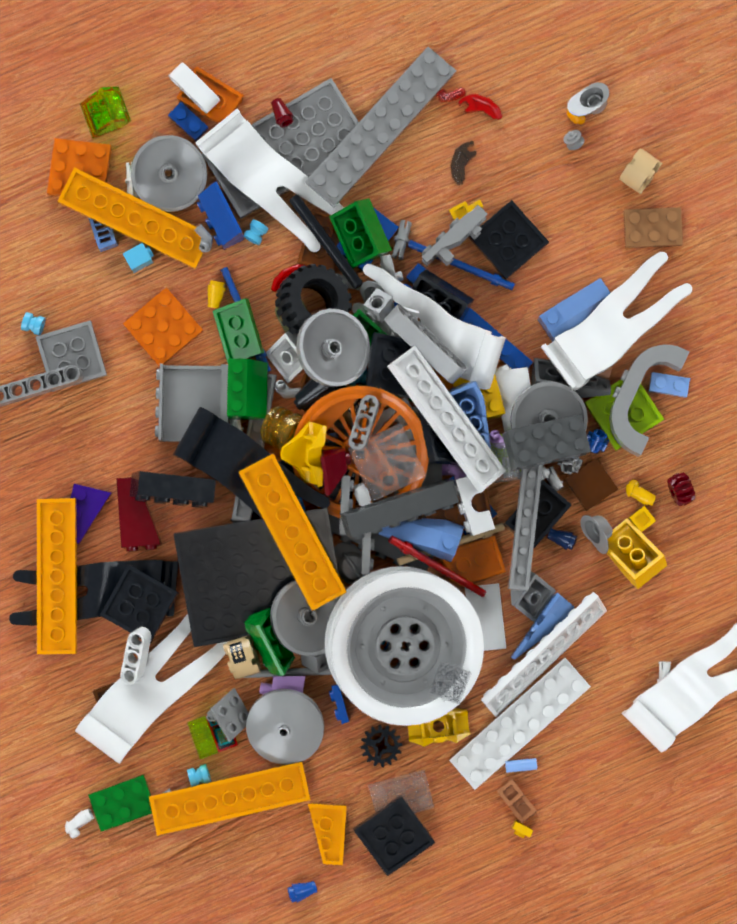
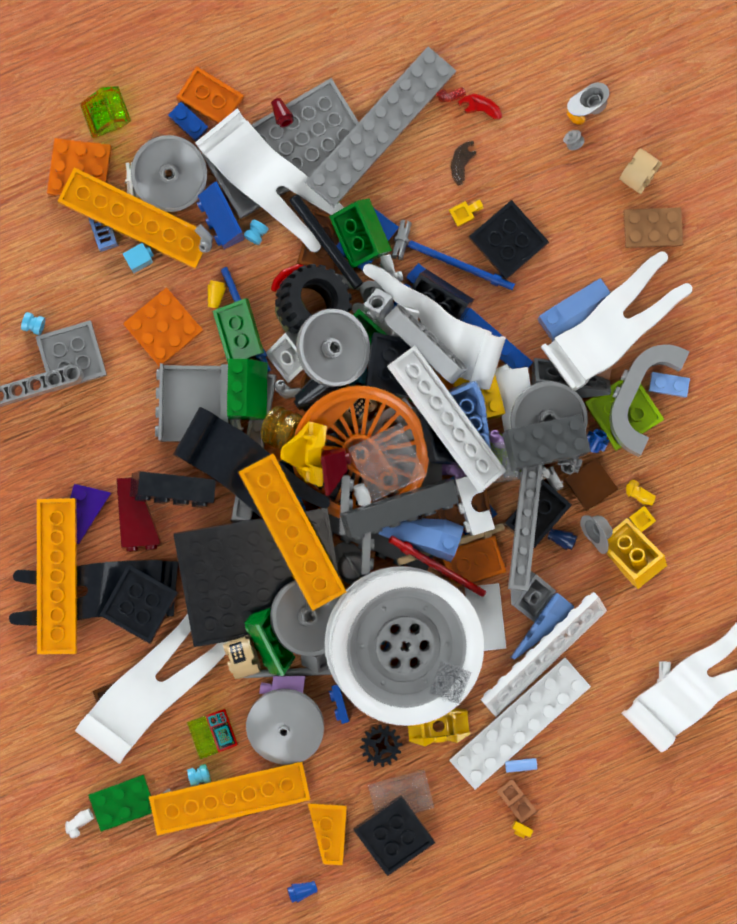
(131, 663): white beam -> none
(194, 87): white beam -> none
(229, 714): light grey hinge -> none
(373, 410): light grey beam -> none
(459, 231): light grey piece -> none
(681, 489): dark red gear -> none

